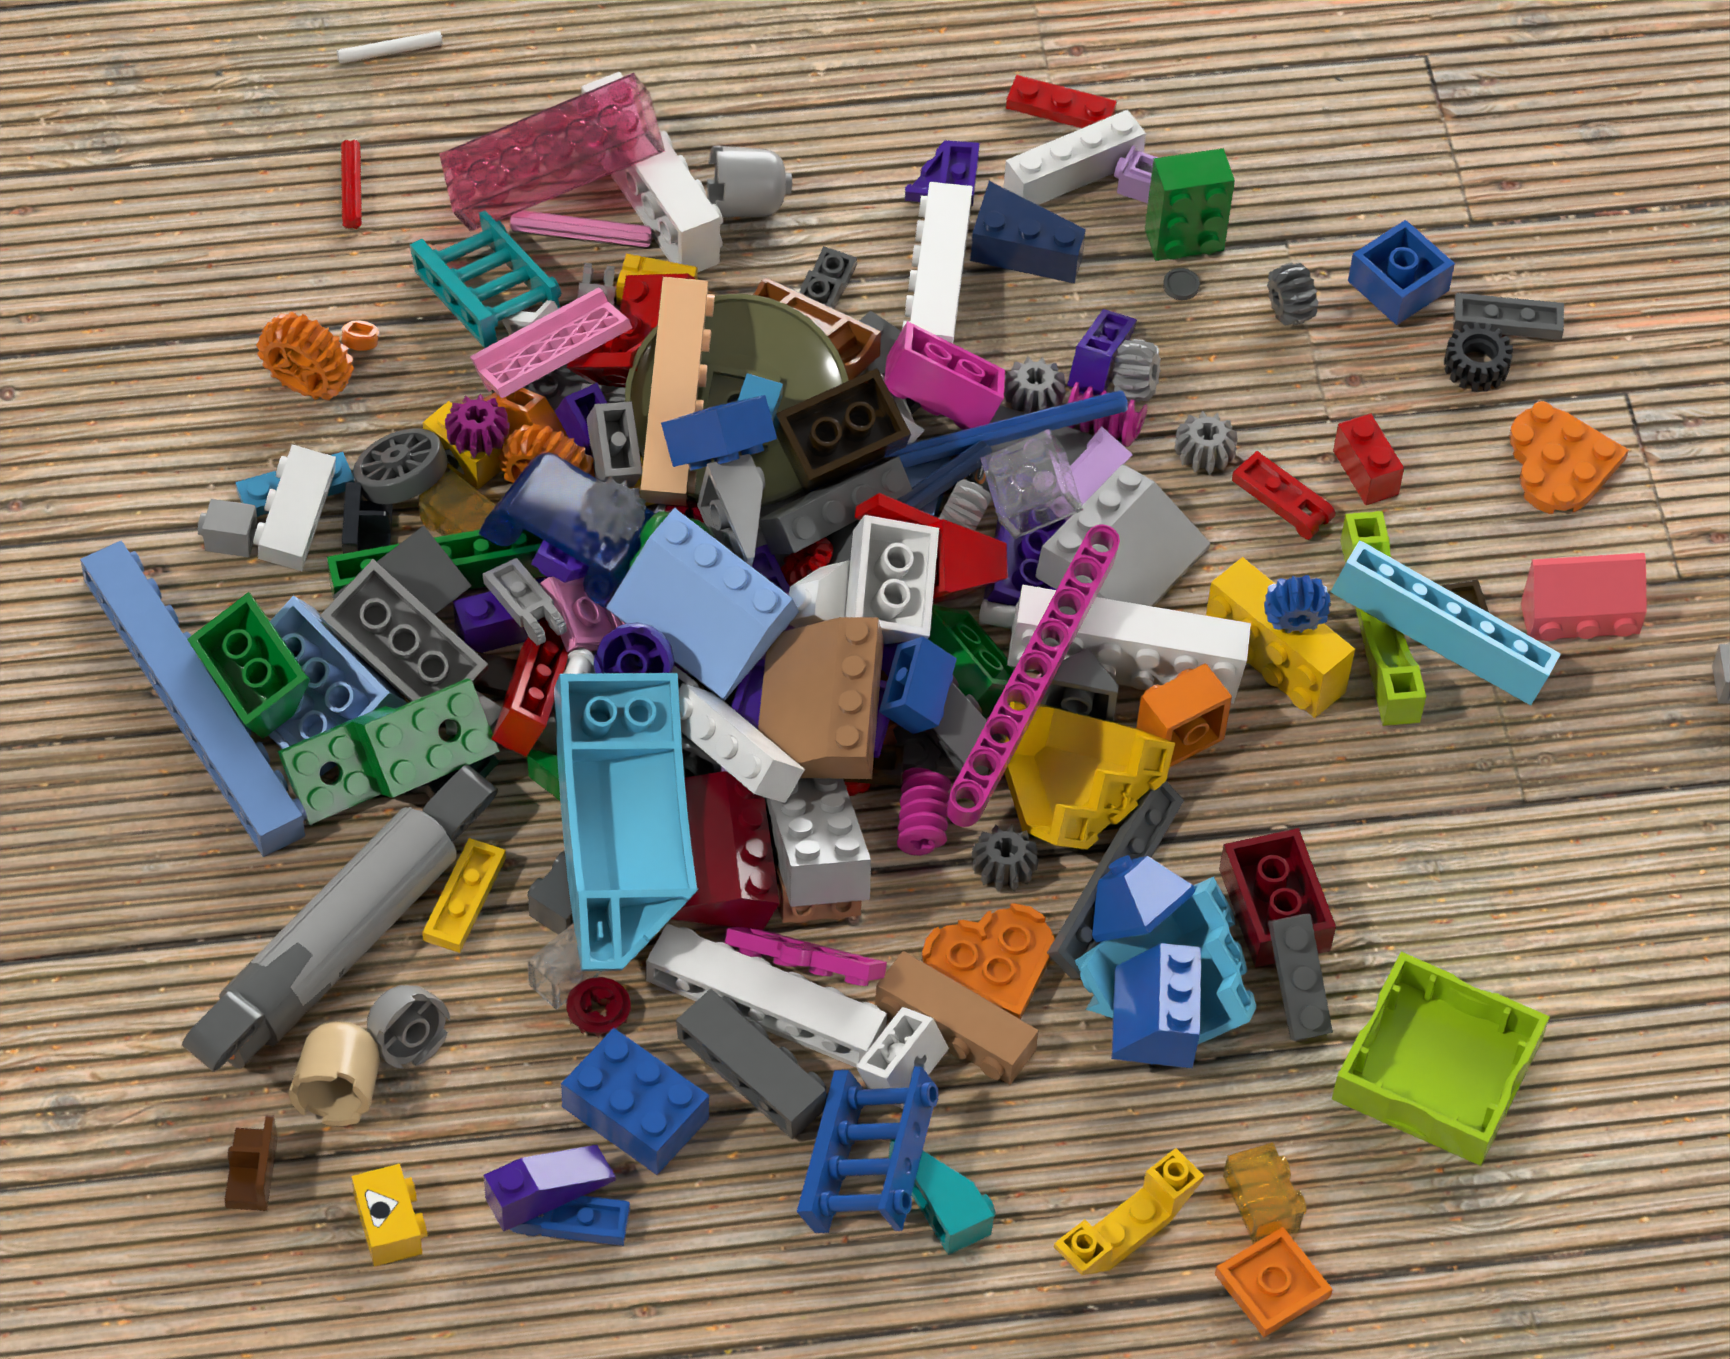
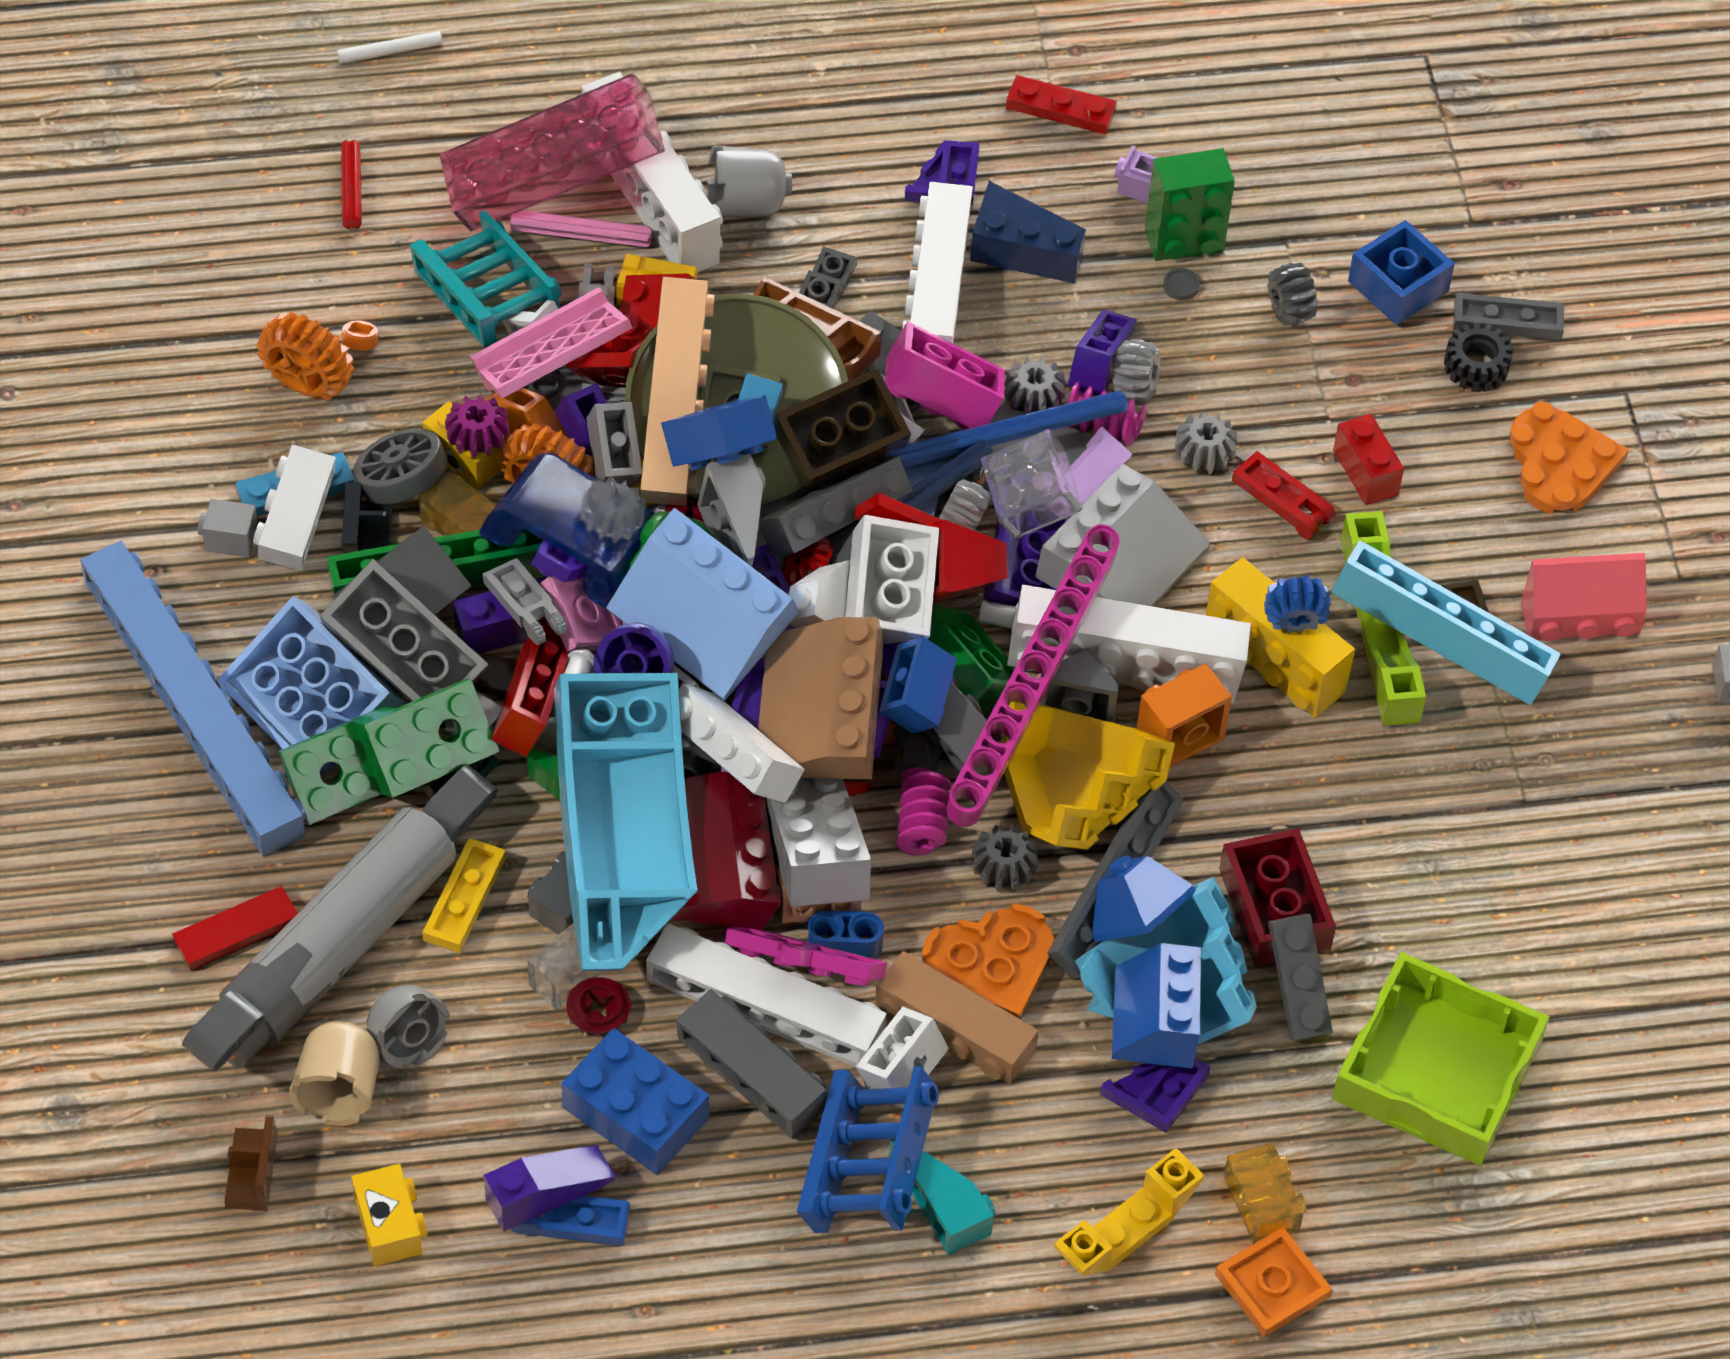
(234, 928): none -> red tile
(251, 665): green slope -> none
(846, 931): none -> blue beam
(1073, 159): white brick -> none
(1157, 1091): none -> dark purple wing

